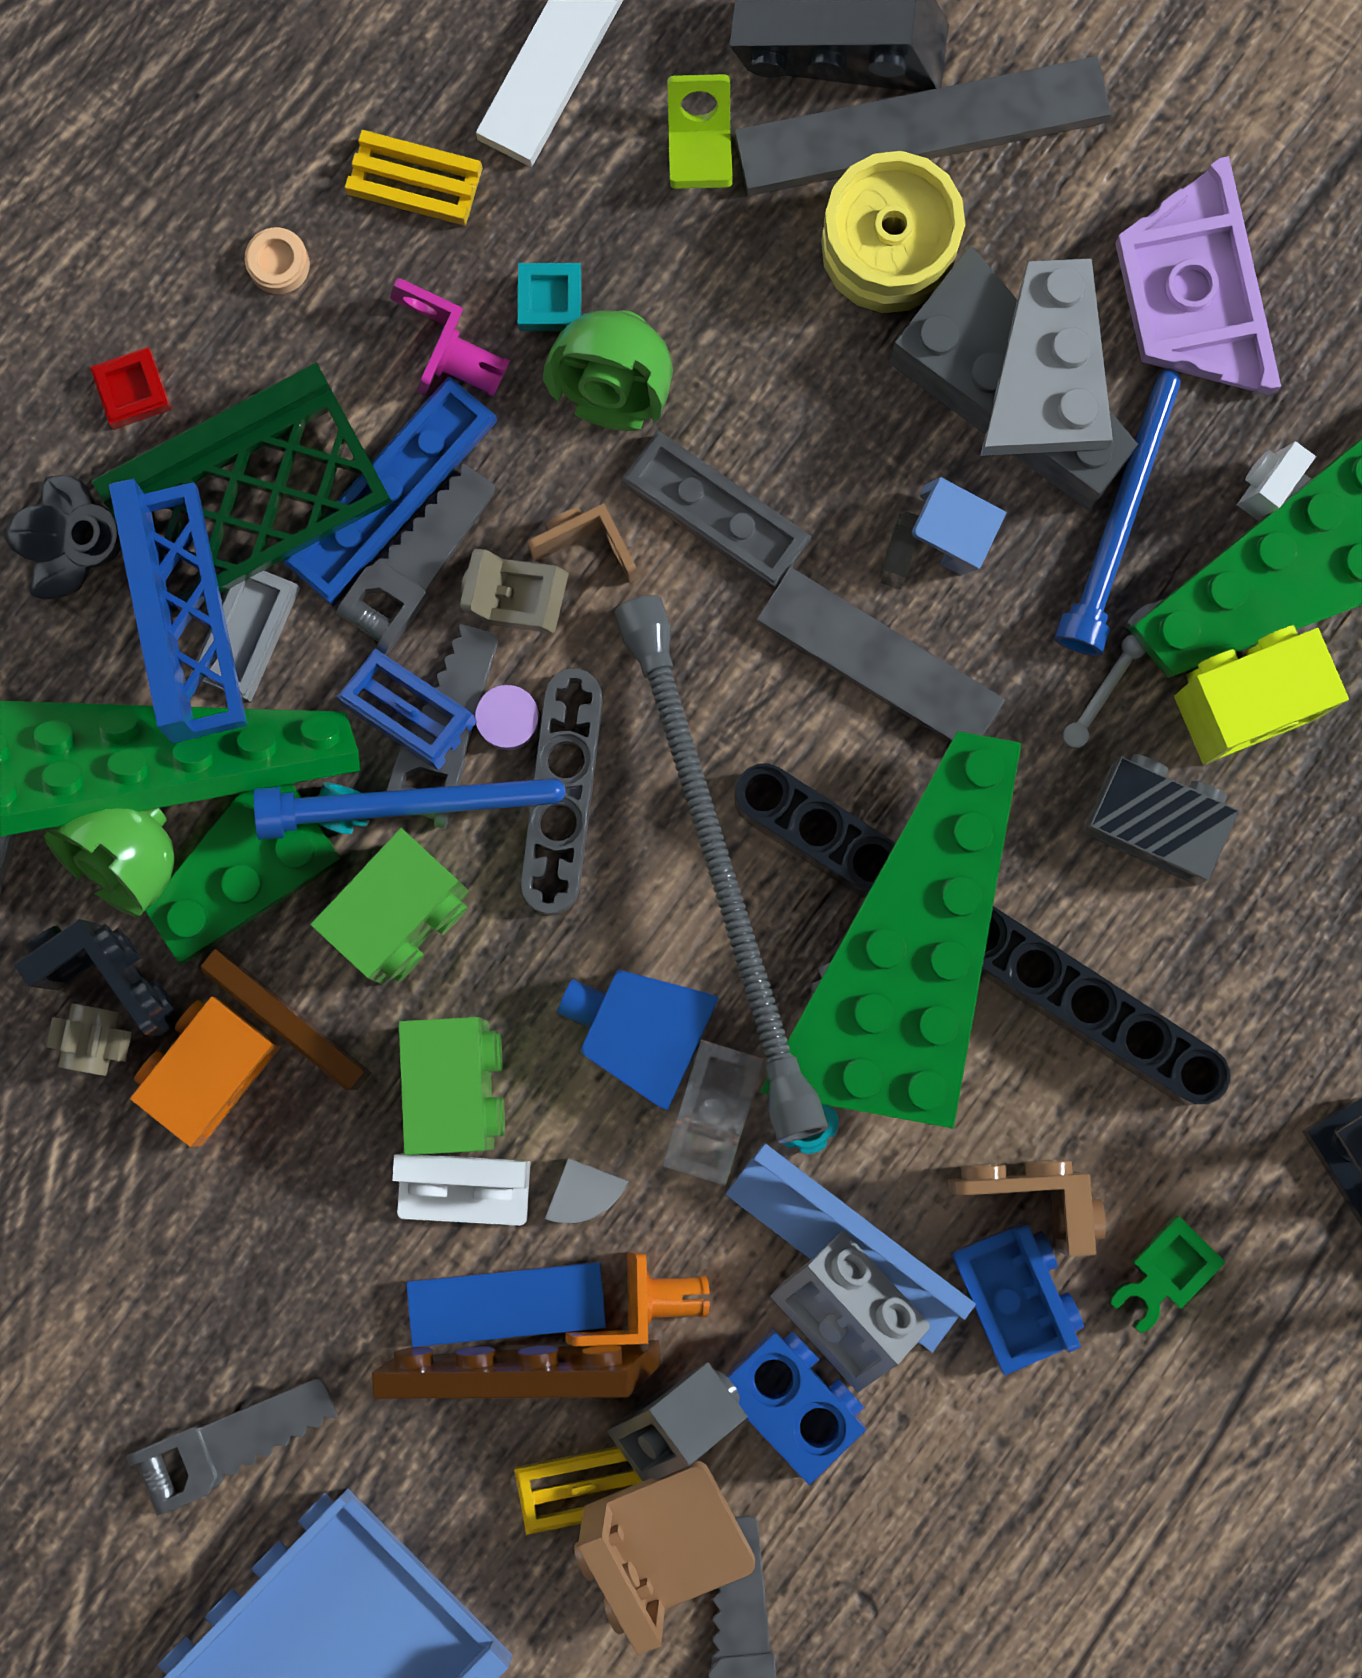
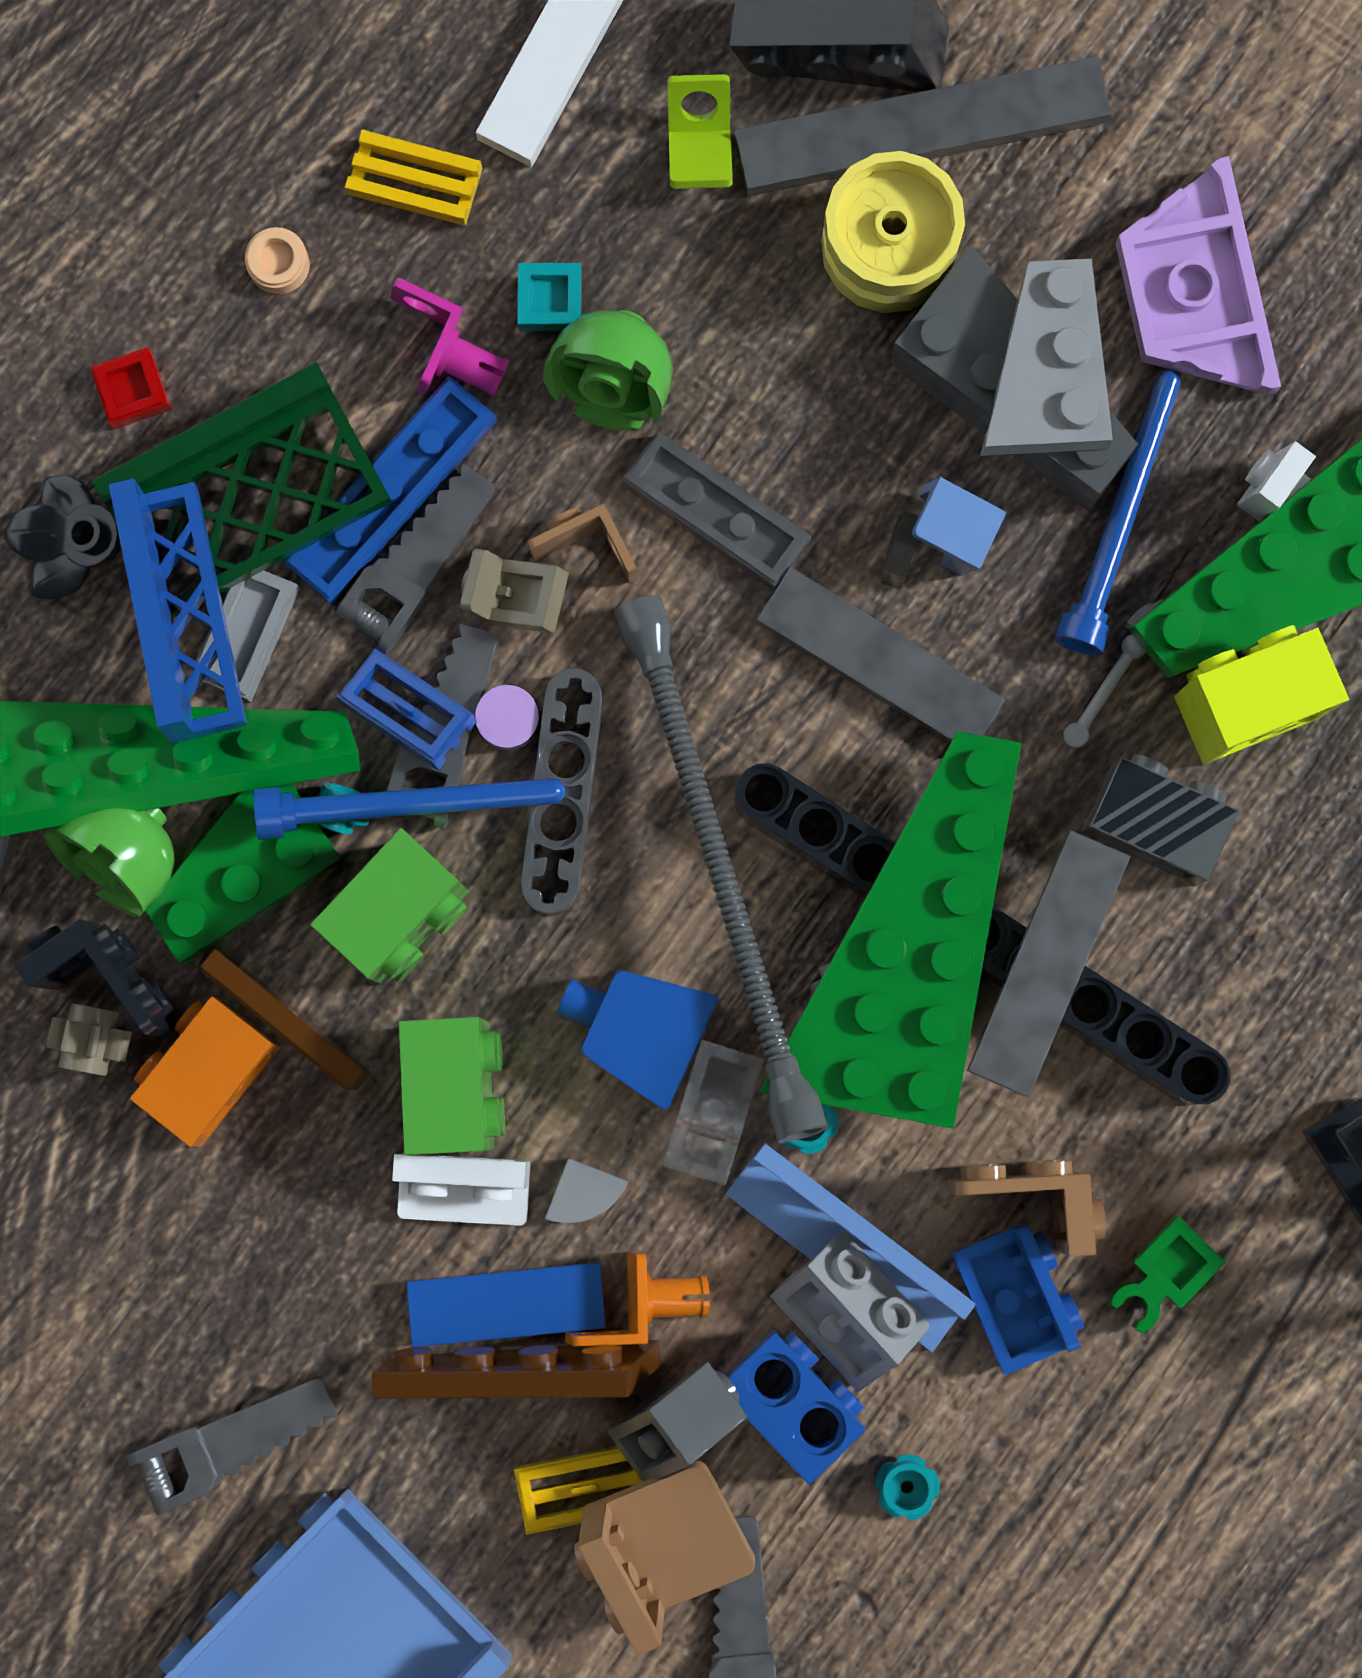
(919, 1500): none -> teal plate
(1048, 963): none -> flat silver tile

